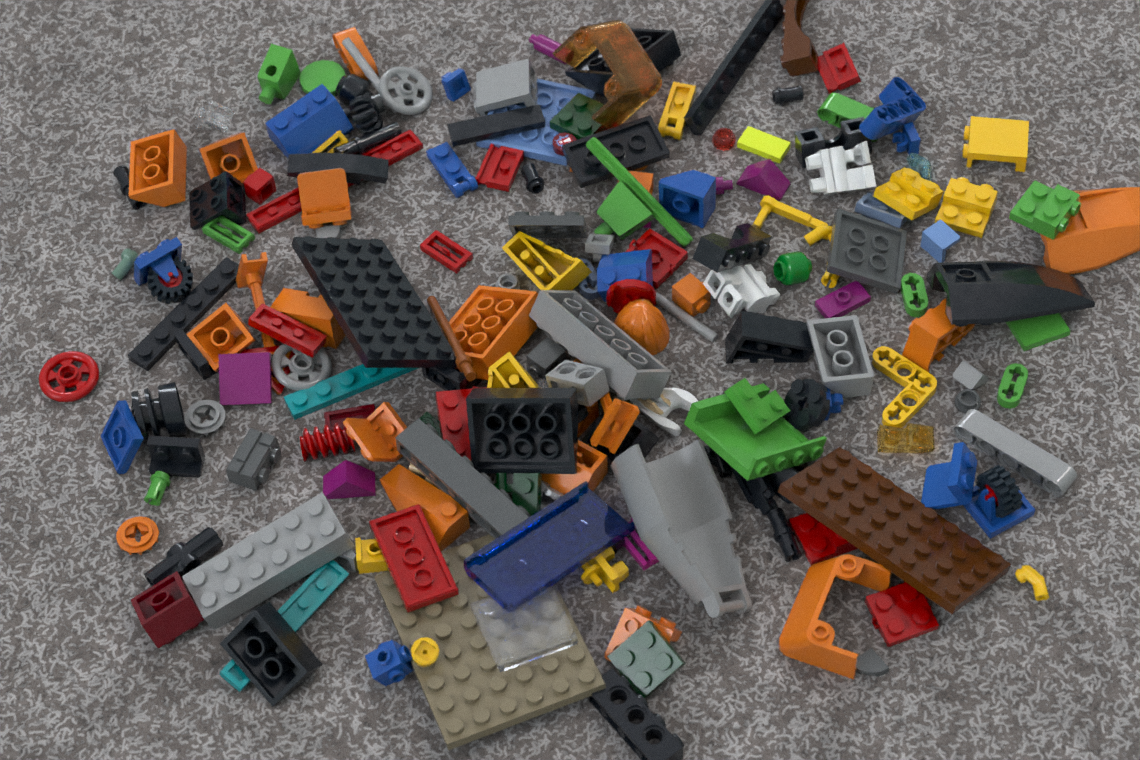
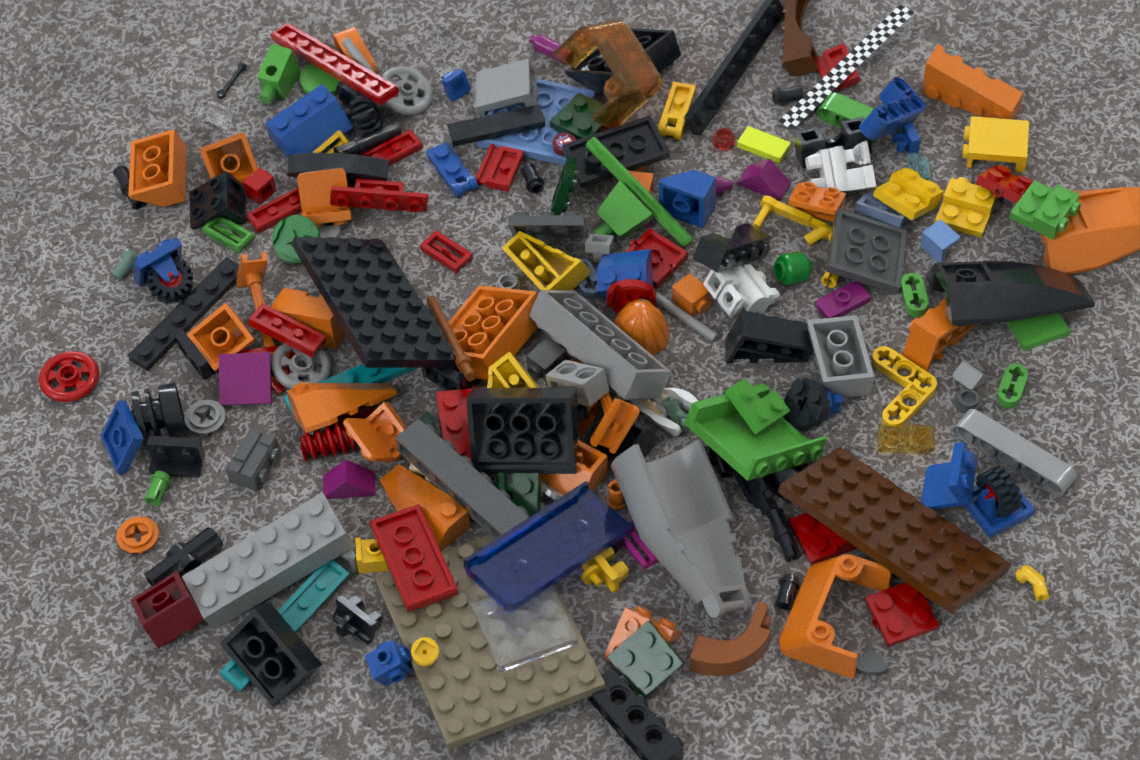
(222, 93): none -> black hinge
(288, 229): none -> green tile
(320, 403): none -> orange wedge
(335, 64): none -> red tile
(353, 620): none -> black hips
(378, 195): none -> red bracket
(566, 185): none -> dark green plate
(615, 498): none -> orange pin
(675, 413): none -> sand green arm
(734, 655): none -> dark orange arch
(788, 586): none -> black pin
(817, 201): none -> orange bracket
(846, 67): none -> sticker
(968, 88): none -> orange wedge
(1001, 179): none -> red plate

